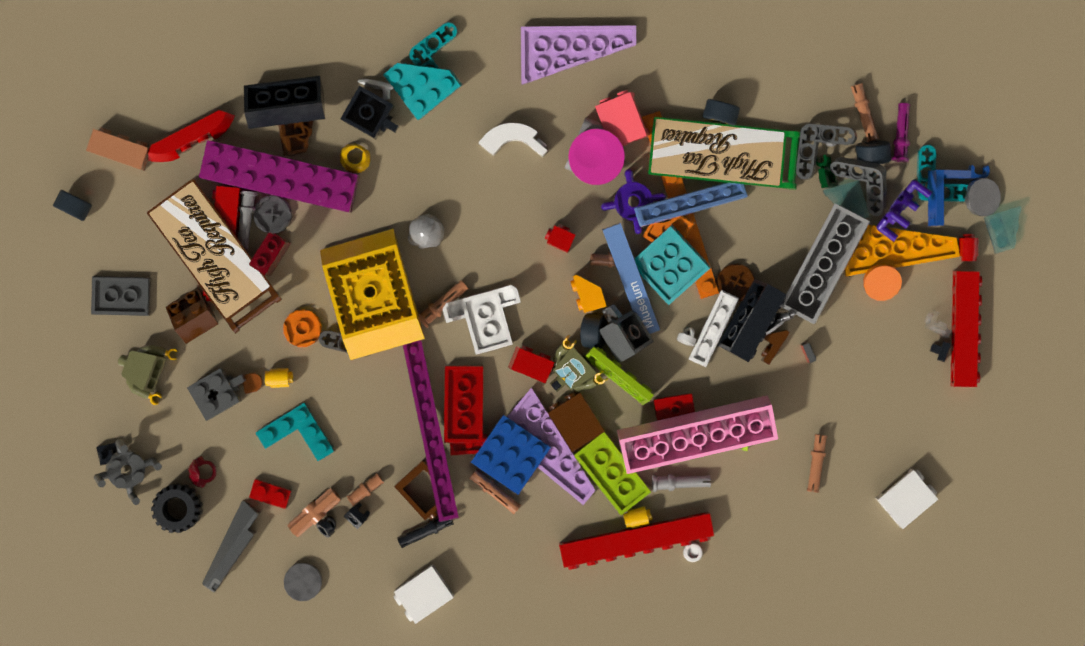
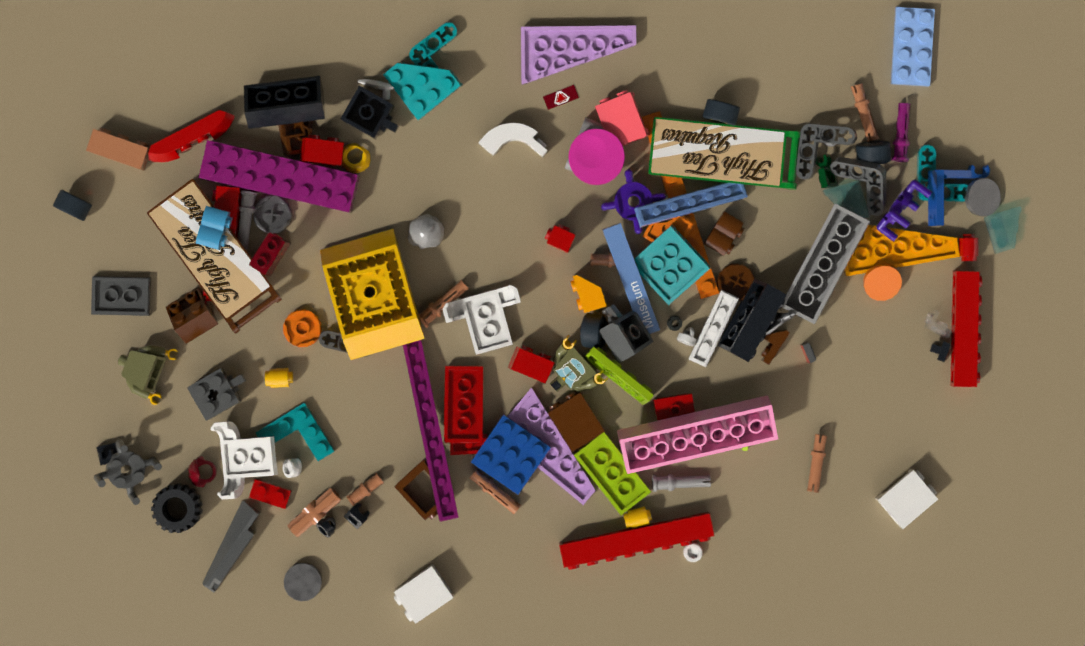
(213, 228): none -> dark azure brick
(243, 458): none -> white piece
(253, 383): dark orange tile -> none
(292, 467): none -> white tile
(322, 151): none -> red brick
(430, 528): black pin -> none
(560, 97): none -> dark red sticker
(679, 323): none -> pearl dark grey pin
(724, 233): none -> reddish brown brick
(912, 46): none -> light blue plate

